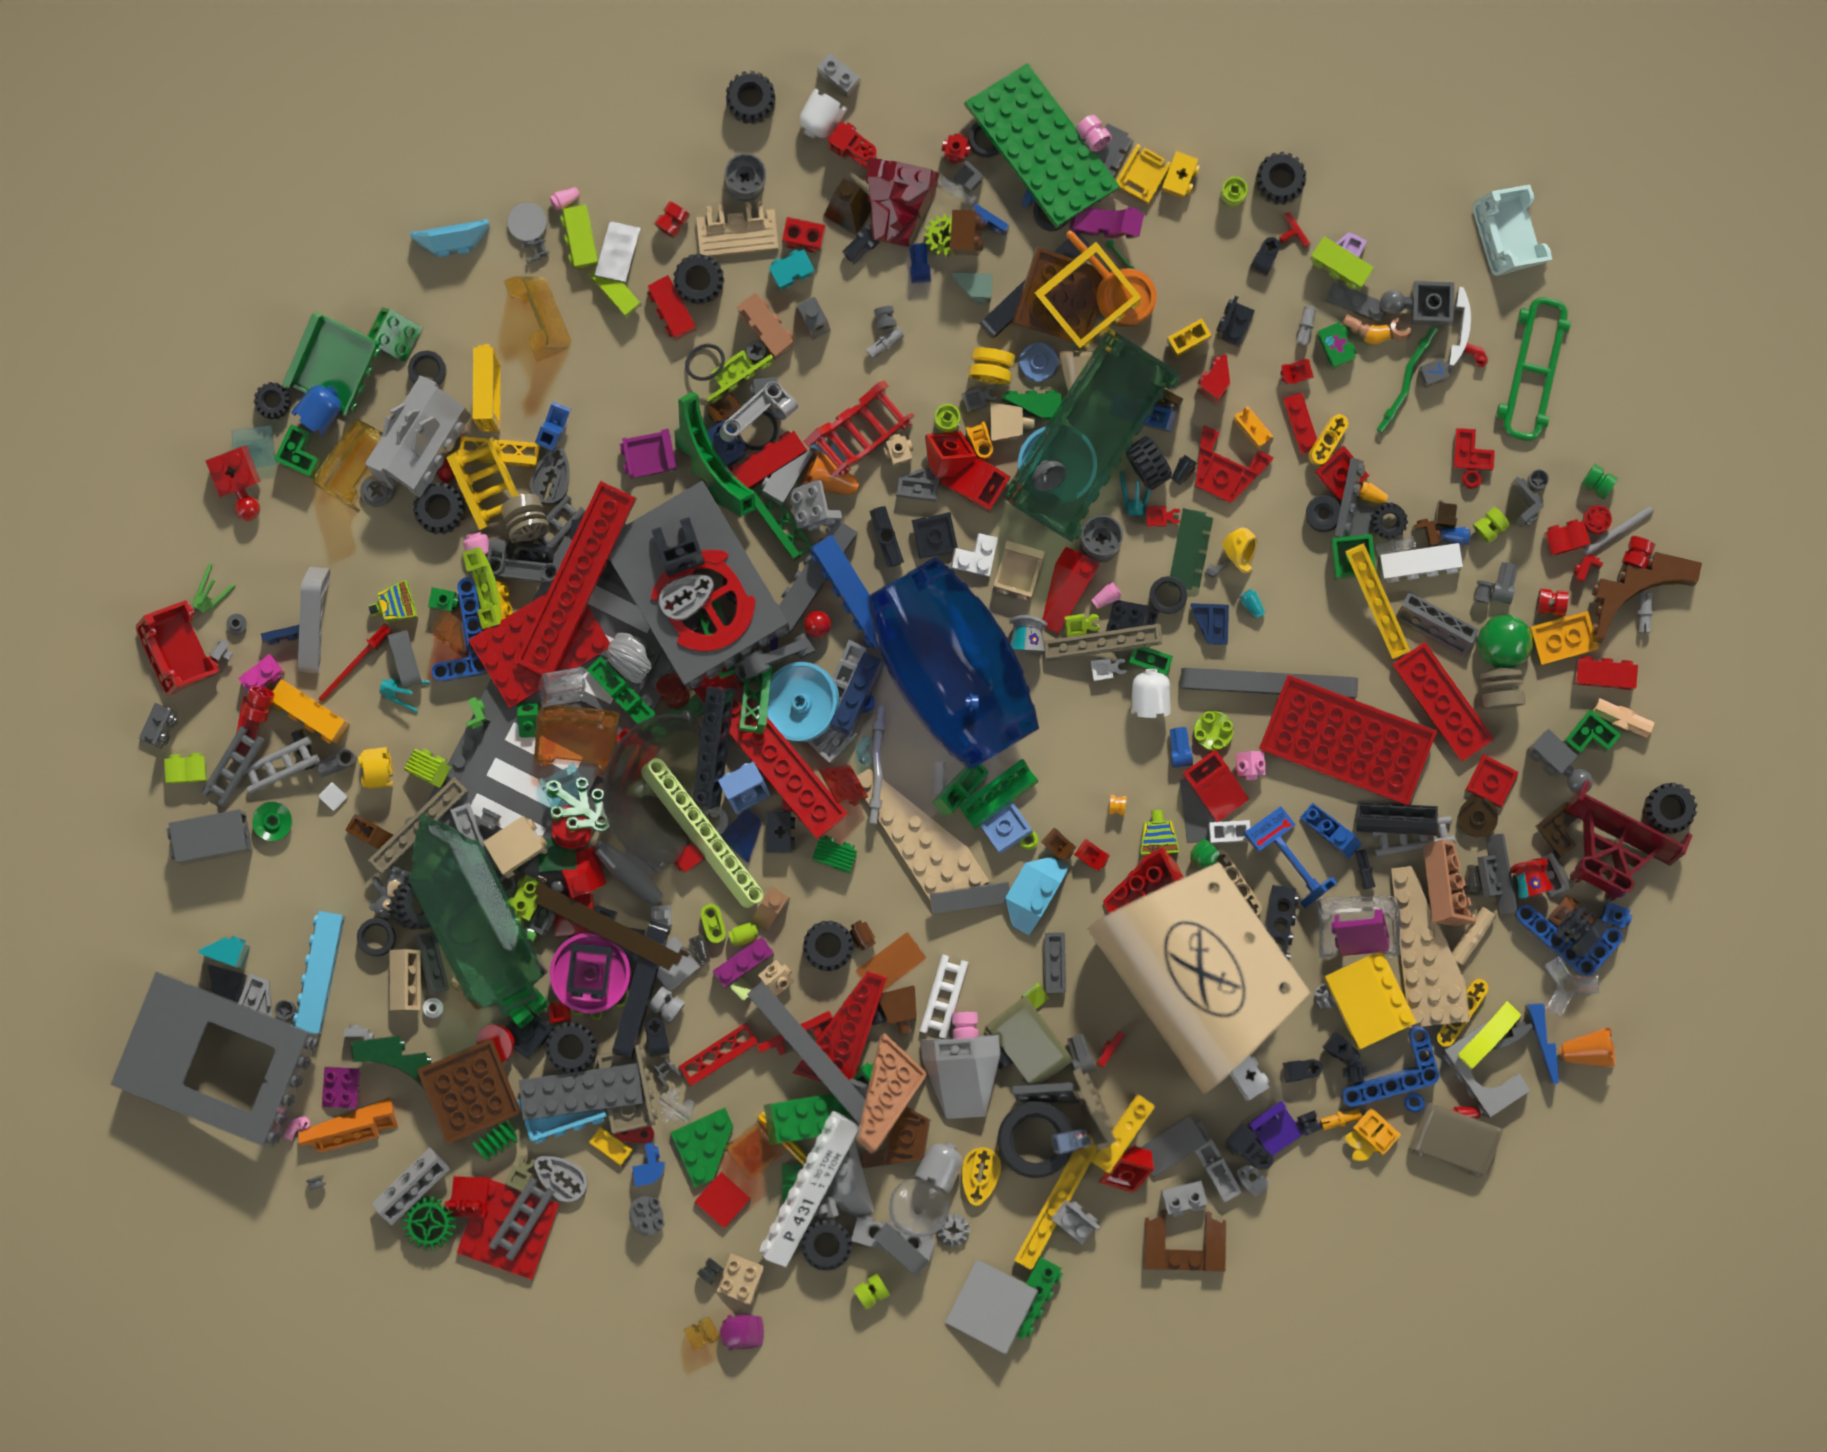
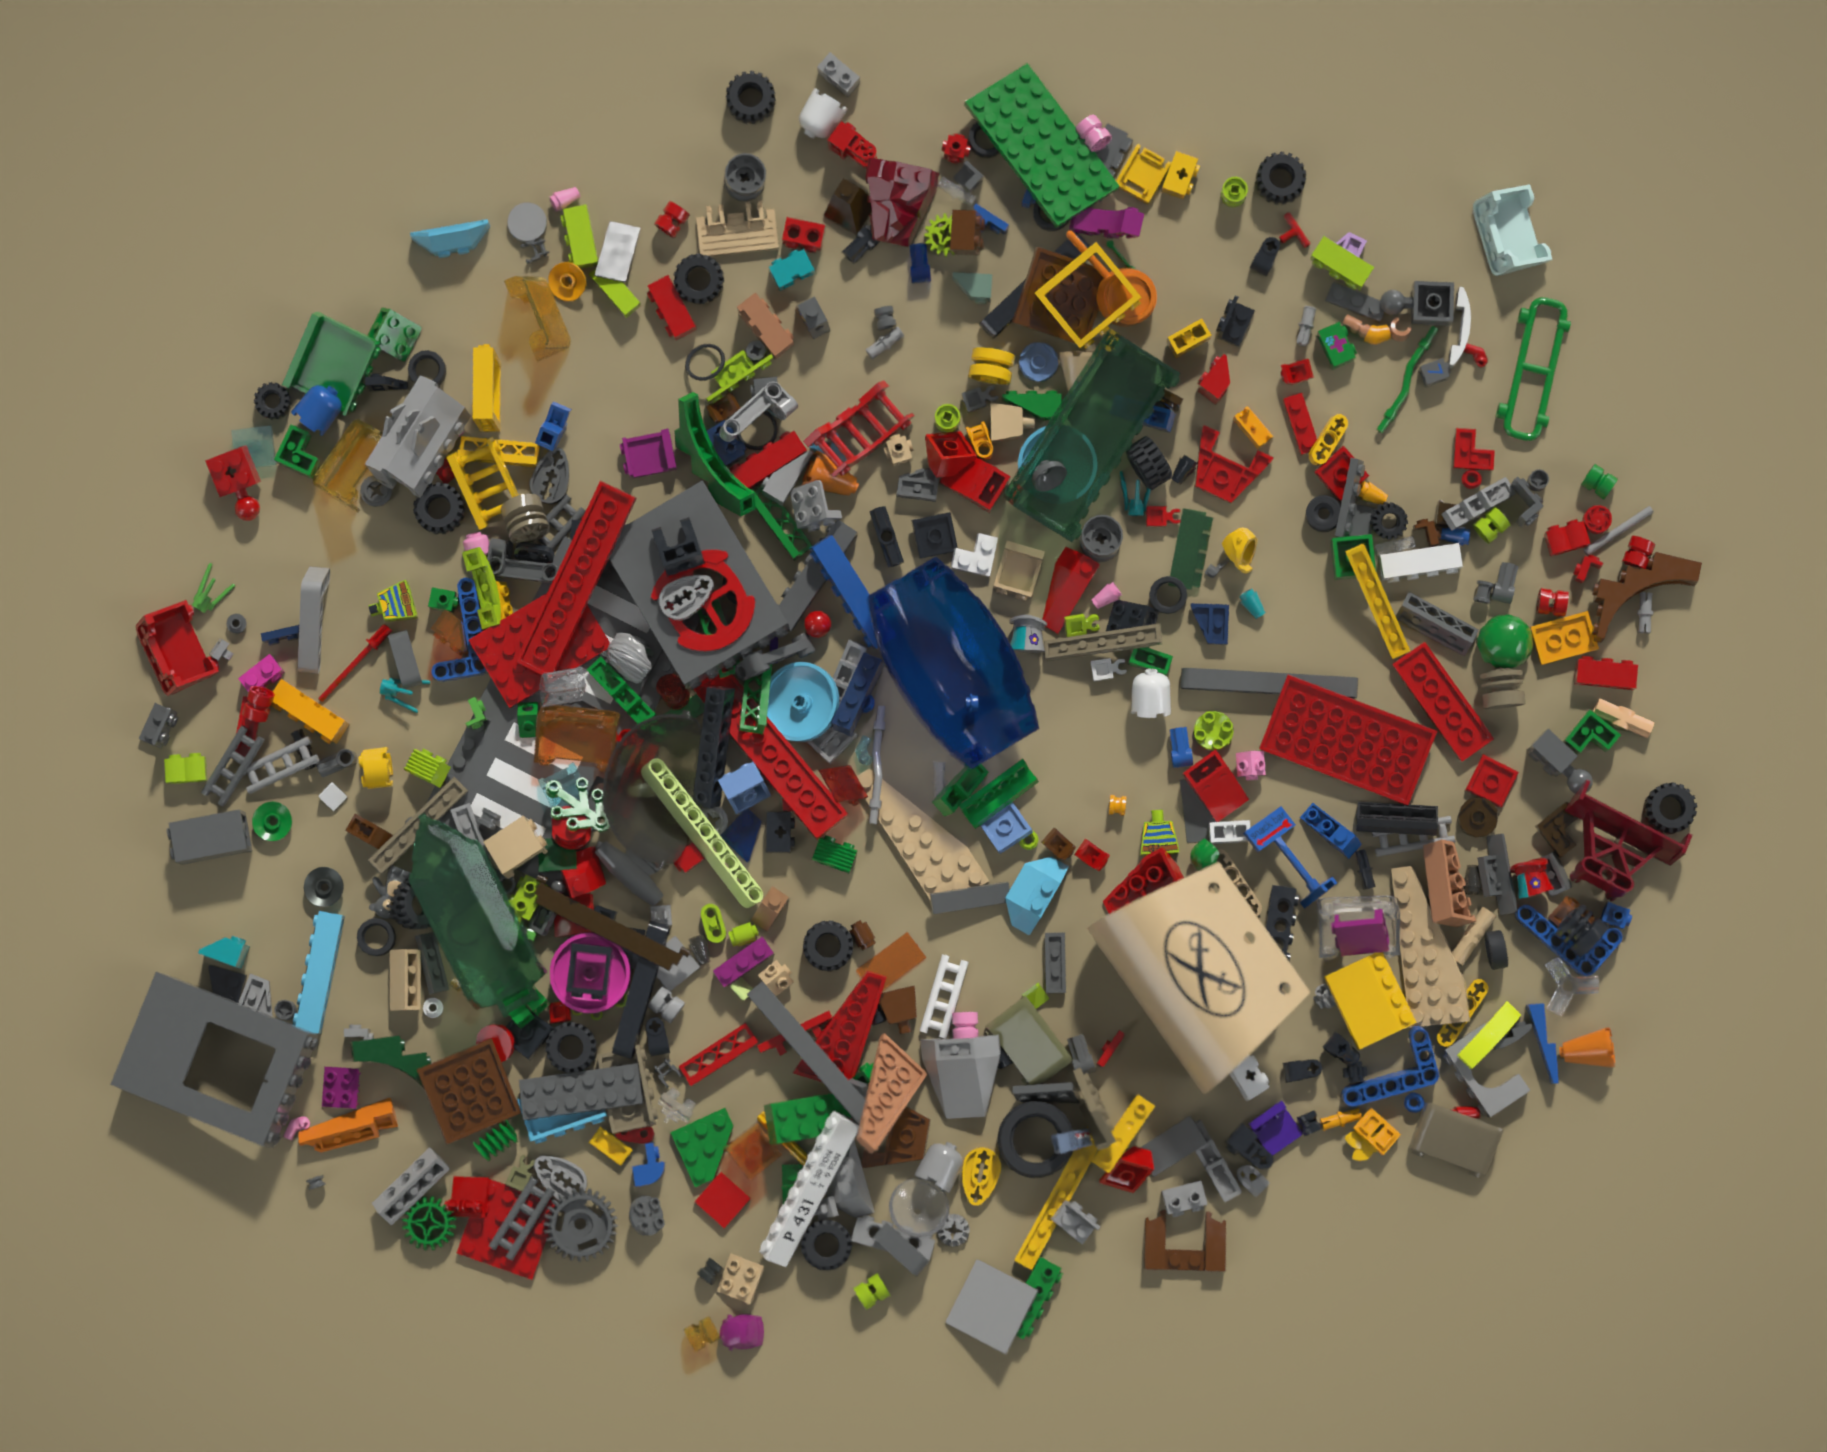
(316, 879): none -> pearl dark grey dish
(377, 382): none -> black wing
(559, 284): none -> light orange dish
(595, 1227): none -> dark grey gear
(1478, 503): none -> light grey slope
(1496, 949): none -> black tyre

